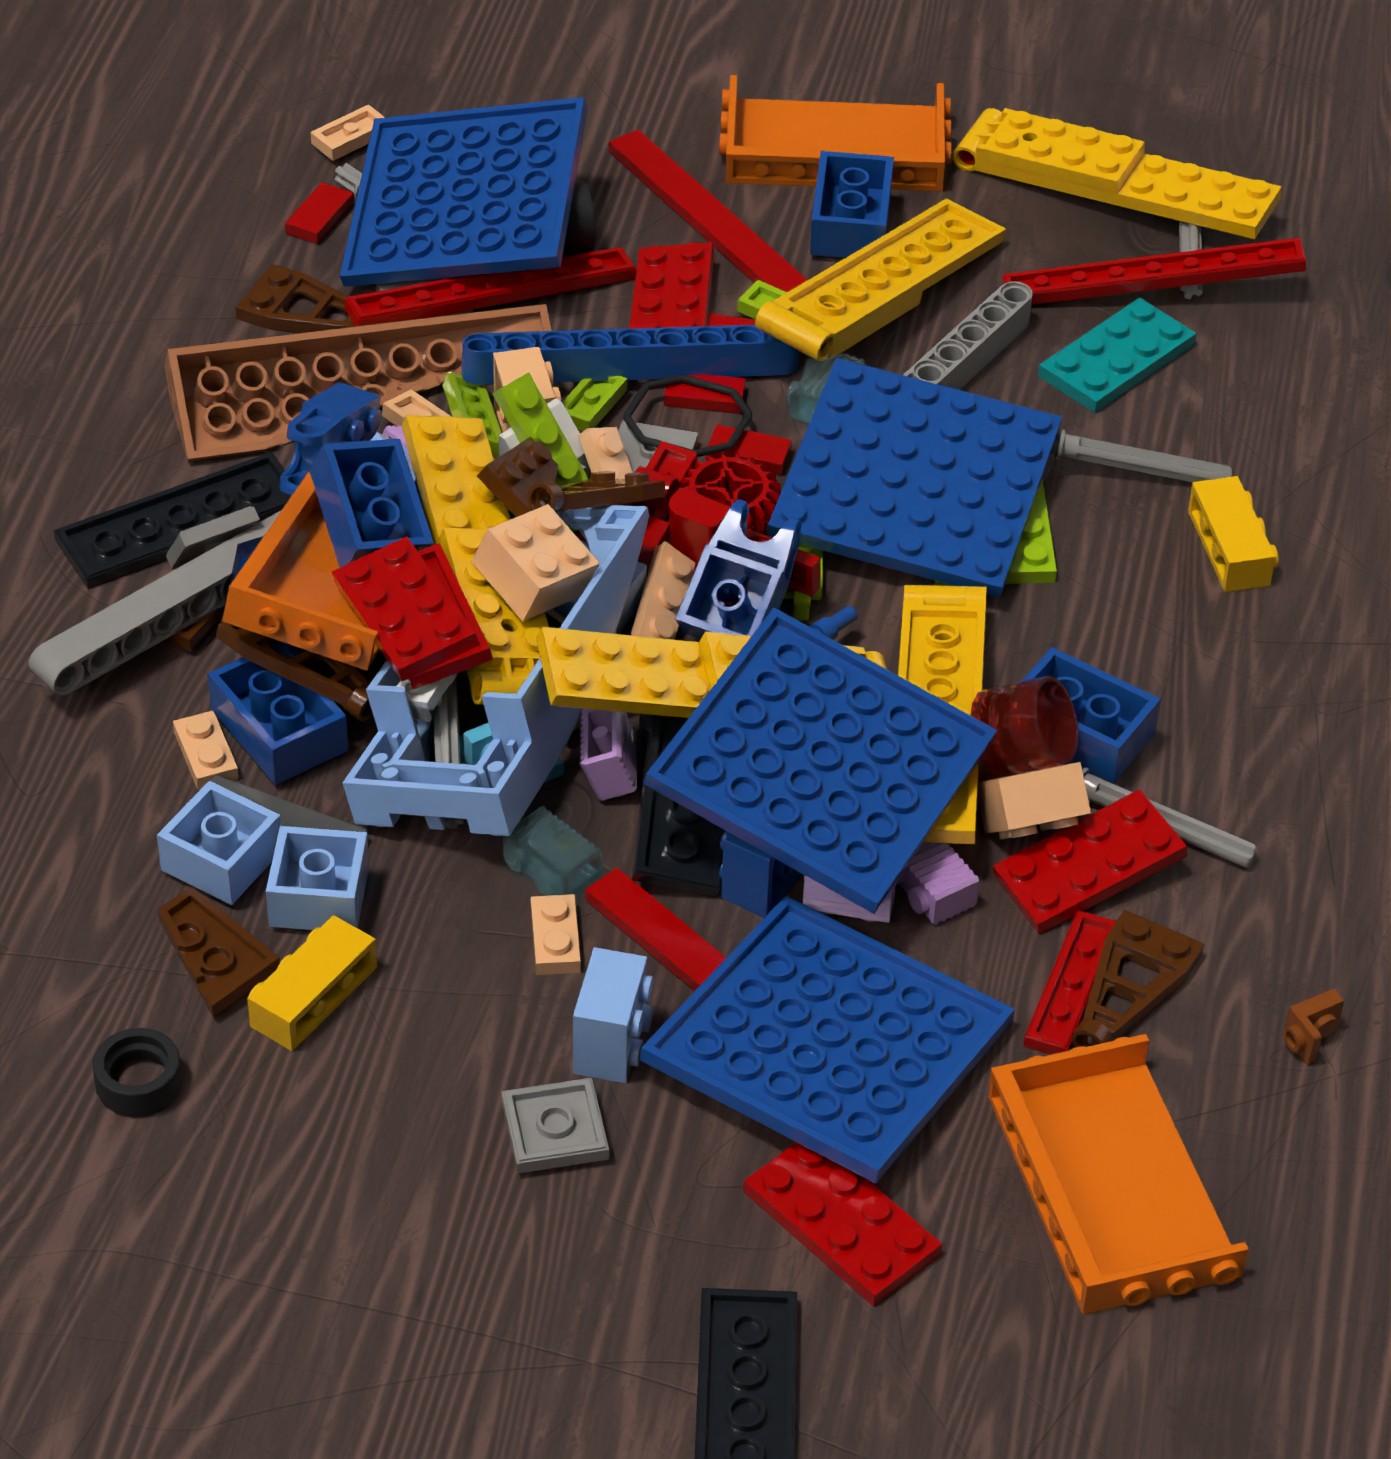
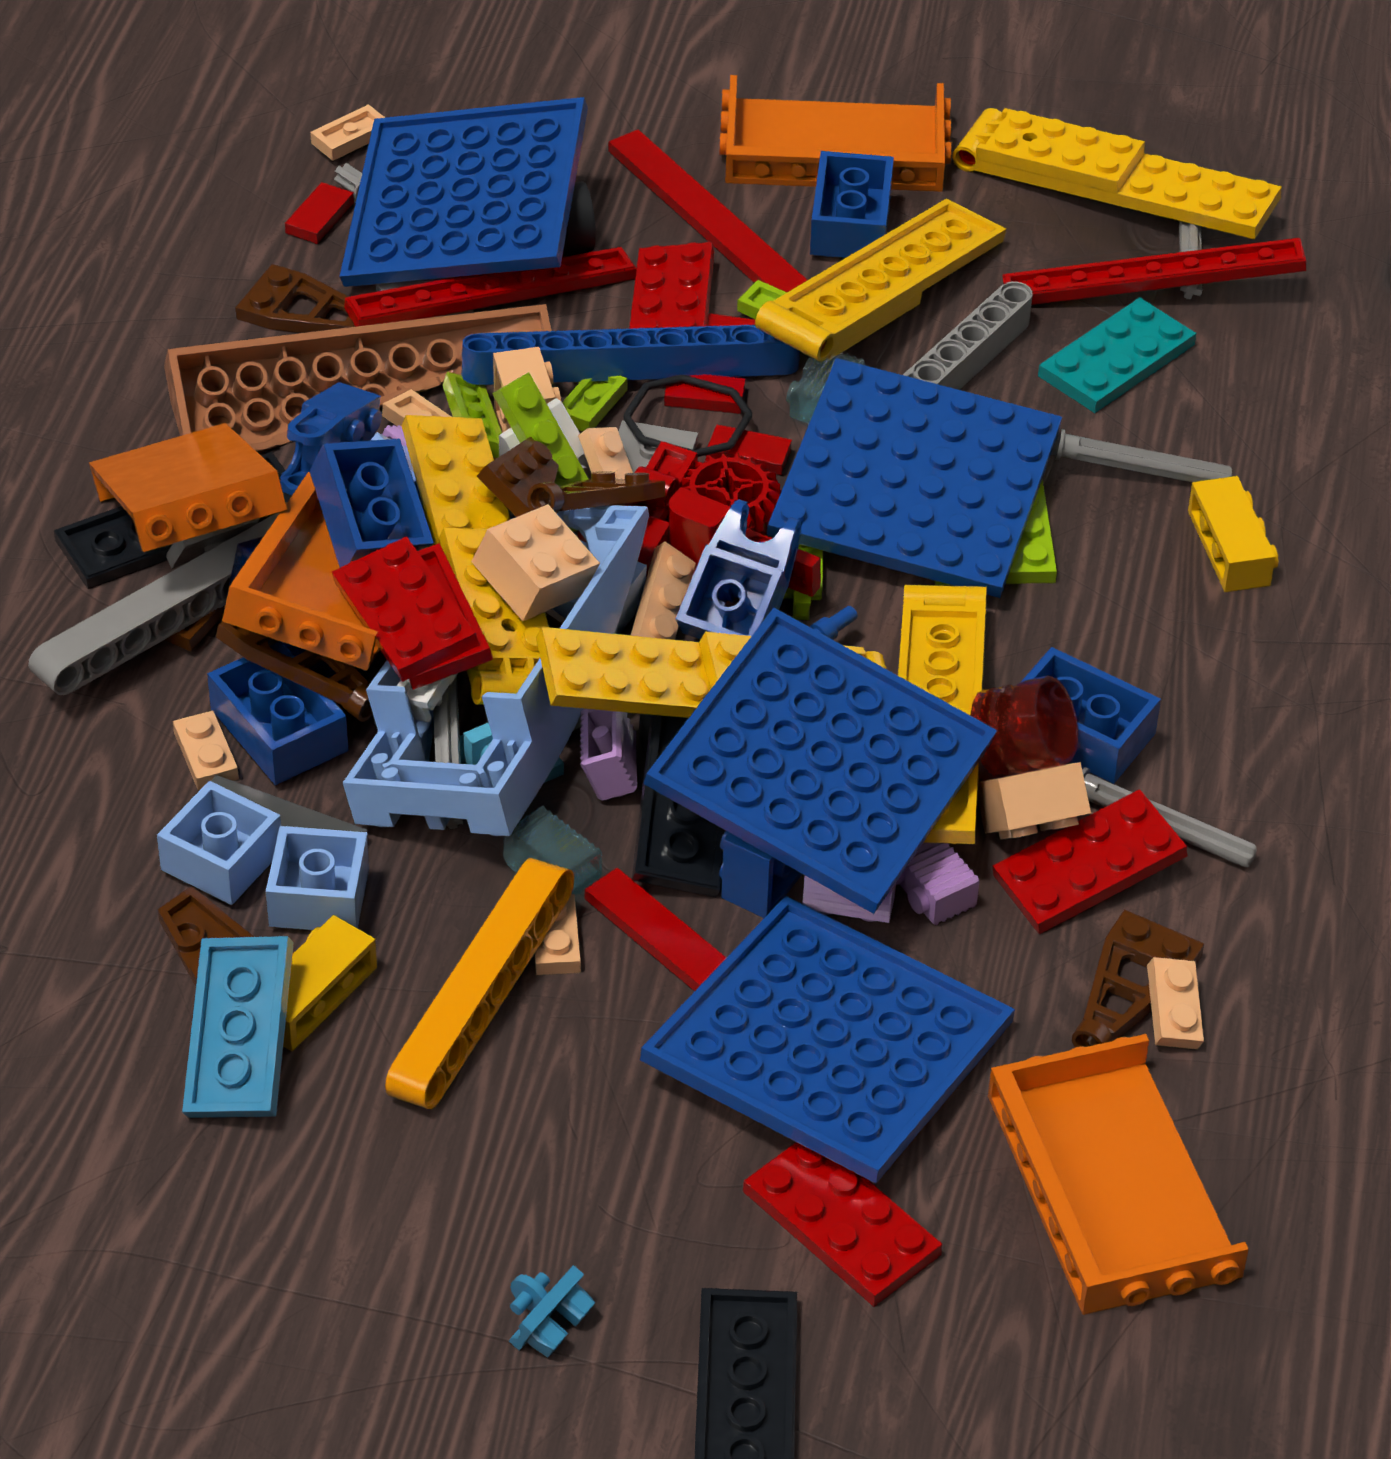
(137, 1099): black tyre -> none
(190, 485): none -> orange panel
(238, 1027): none -> dark azure plate
(479, 983): none -> light orange beam
(538, 1327): none -> dark azure hips
(554, 1125): light grey plate -> none
(611, 1015): light blue brick -> none
(1068, 986): red tile -> none
(1175, 1003): none -> light nougat plate
(1310, 1022): dark orange bracket -> none

